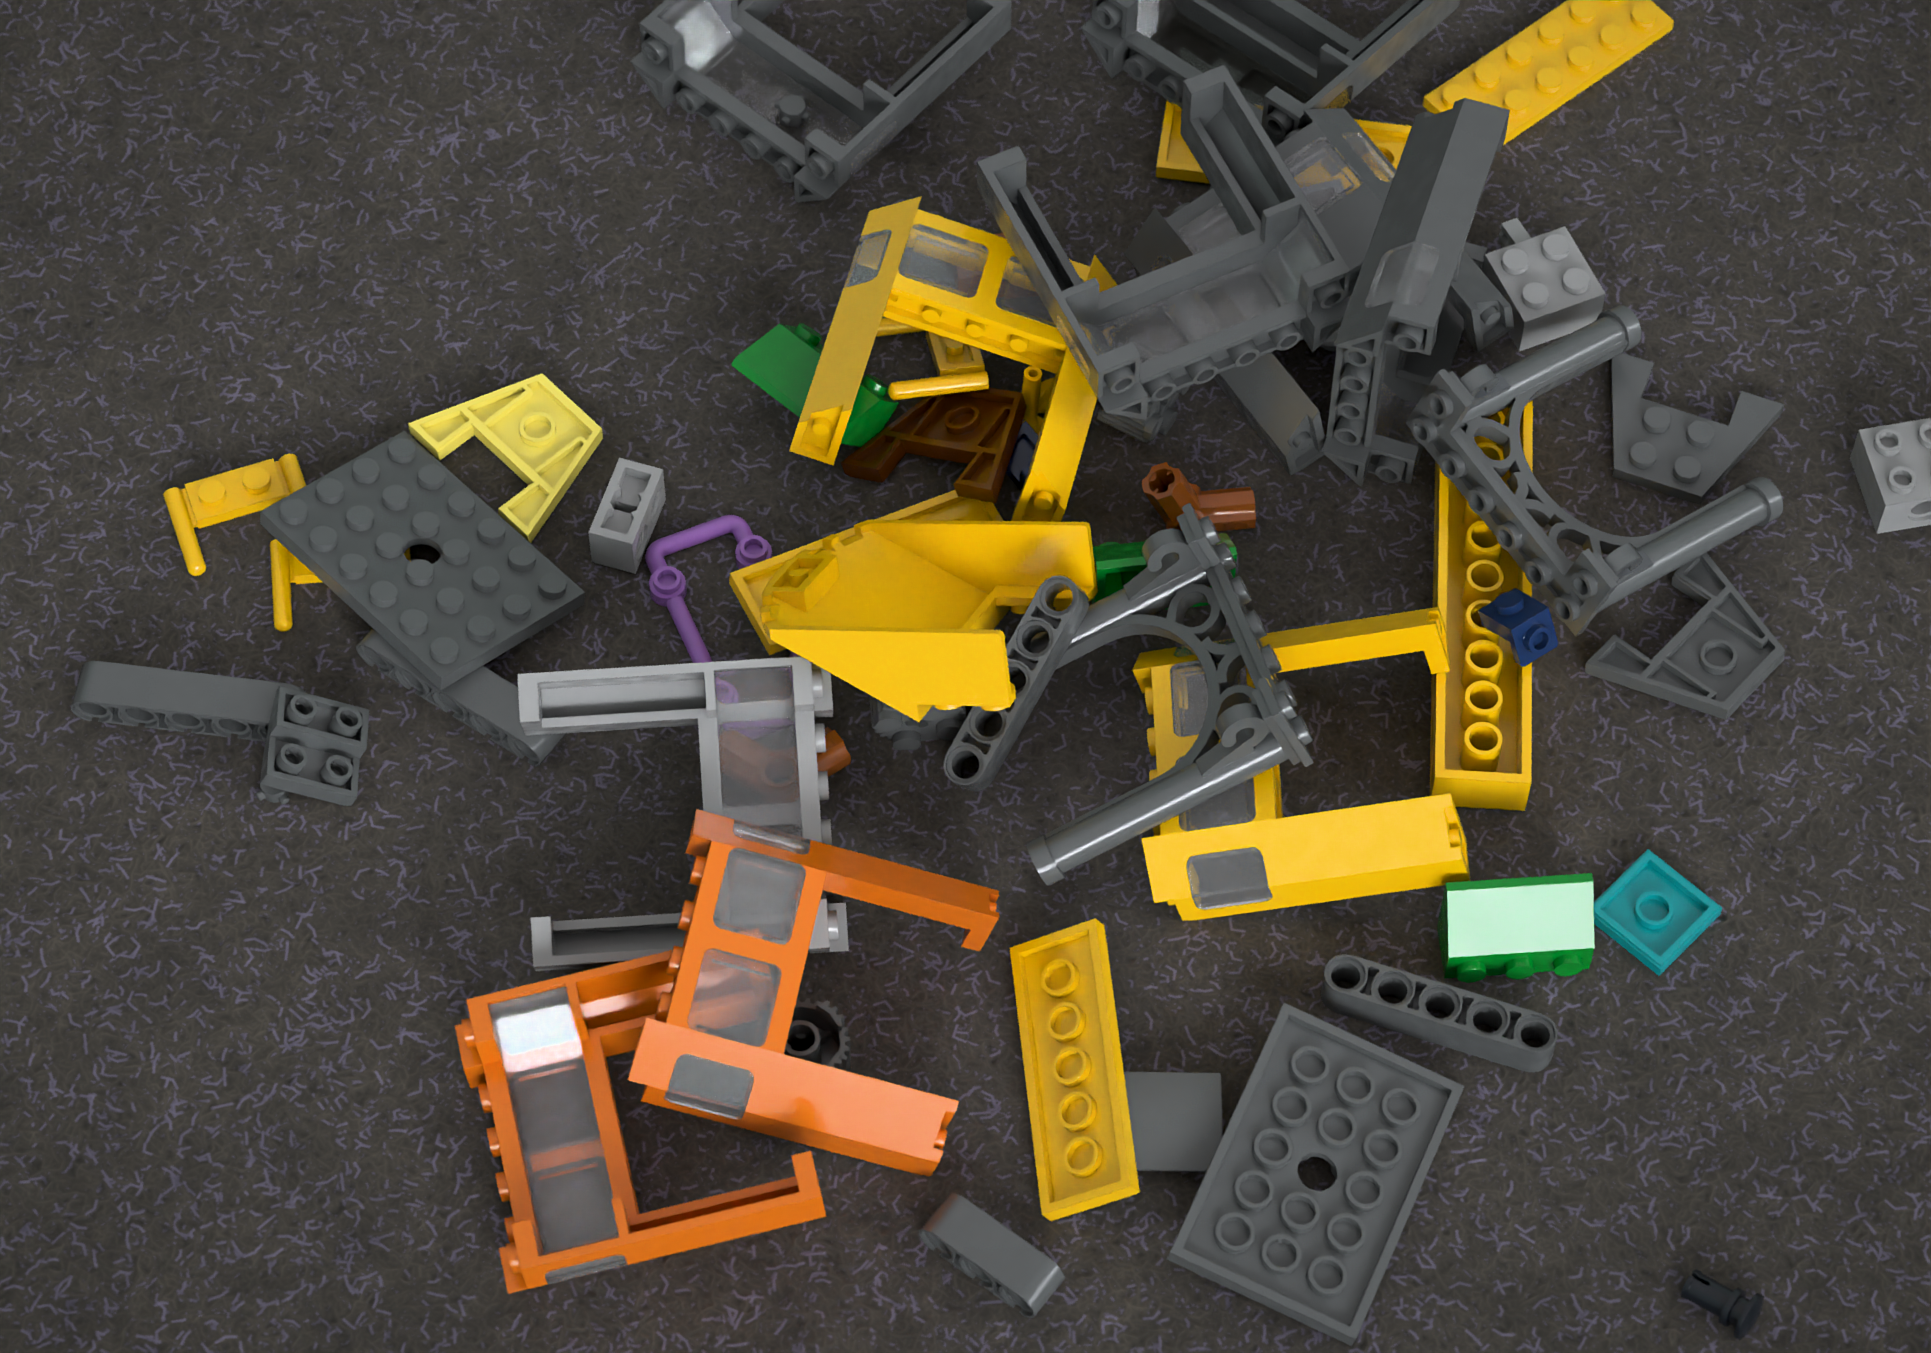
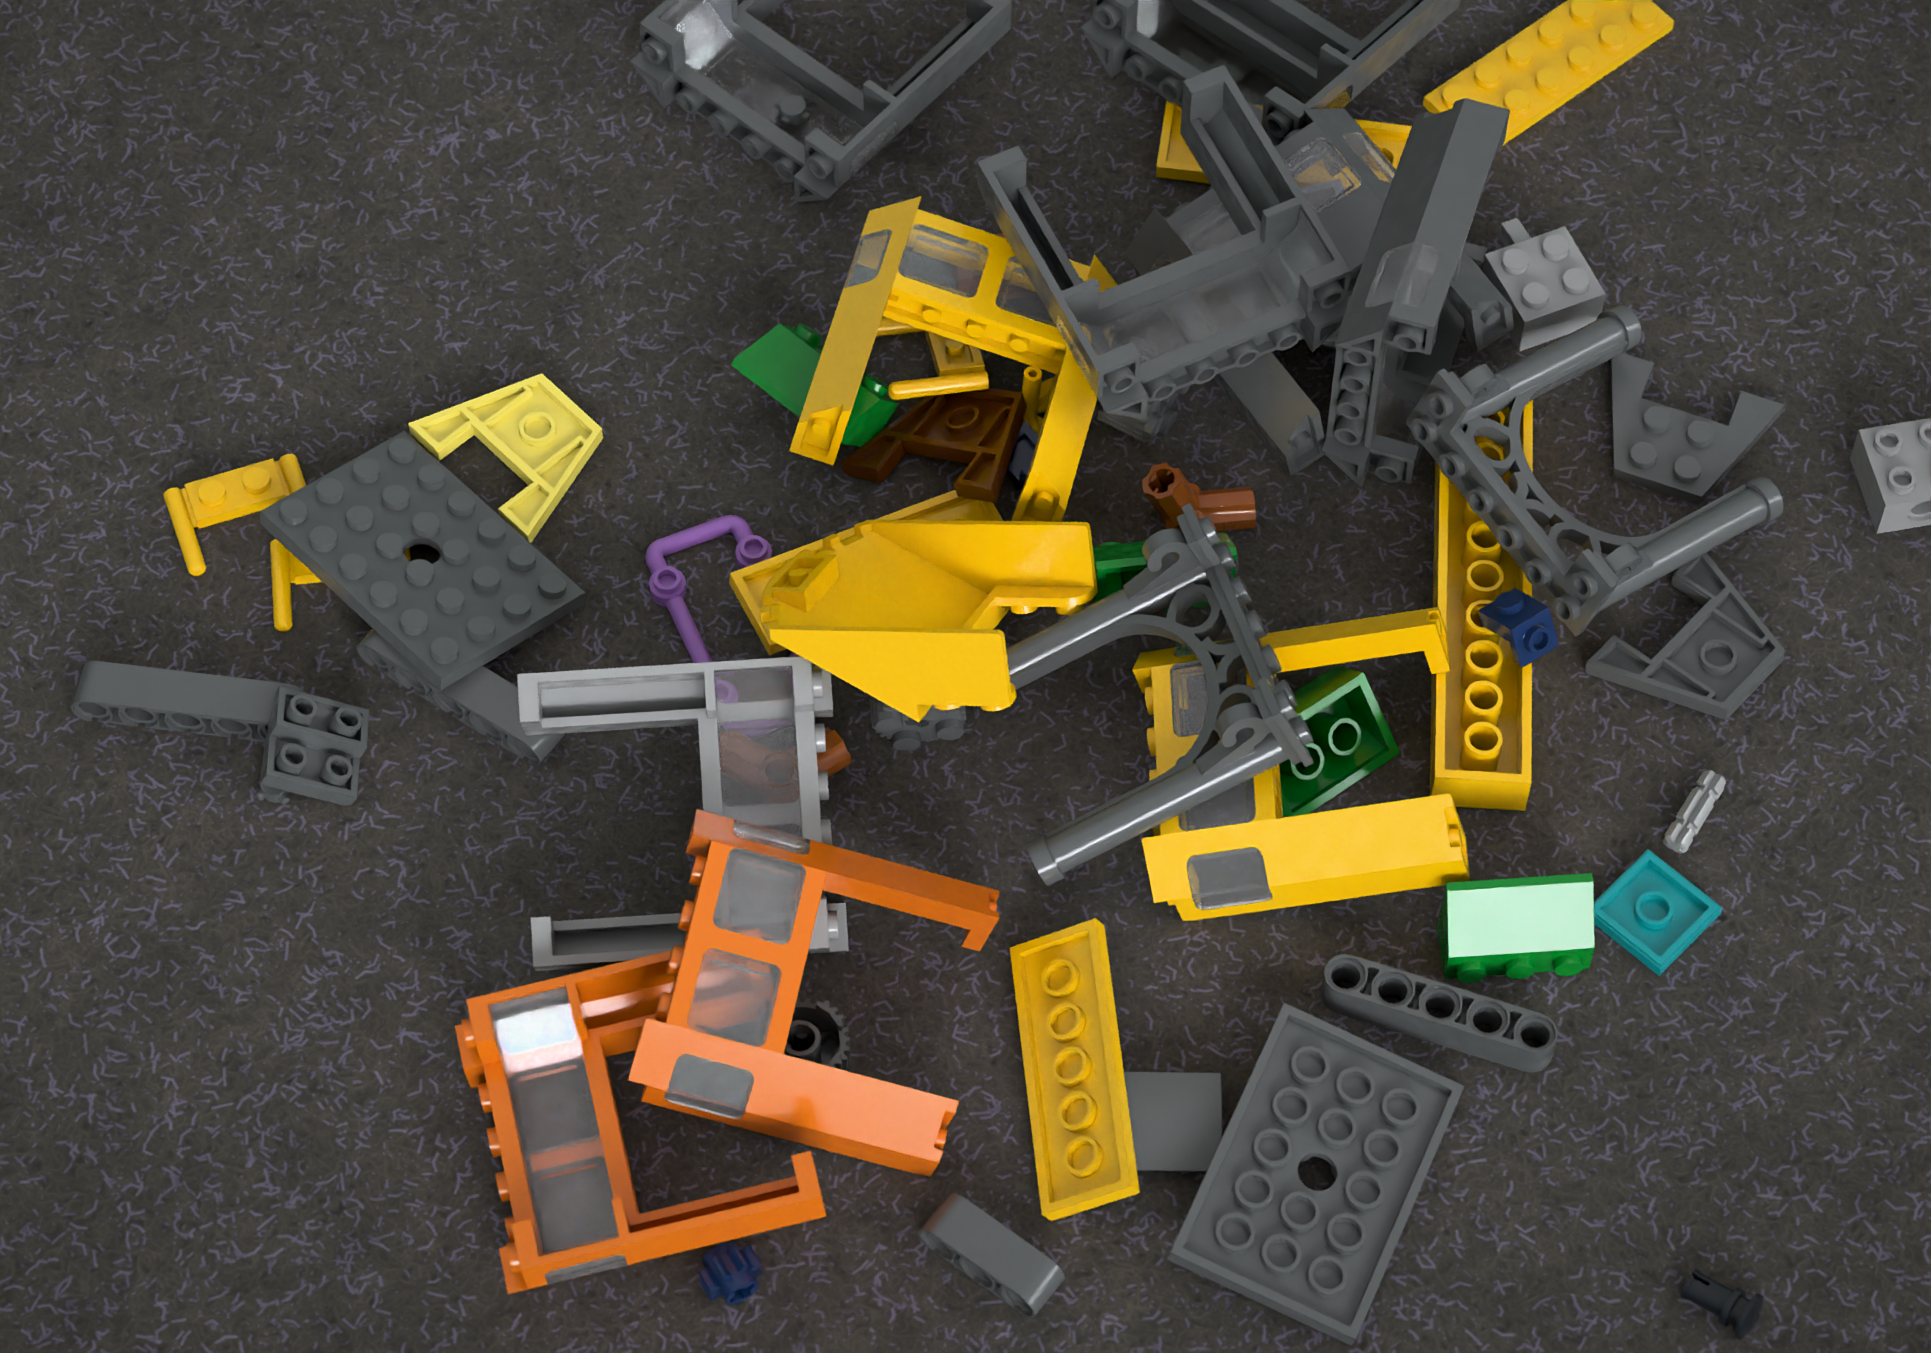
(627, 515): light grey brick -> none
(730, 1272): none -> dark blue gear
(1038, 671): dark grey beam -> none
(1347, 738): none -> green slope
(1694, 811): none -> light grey axle

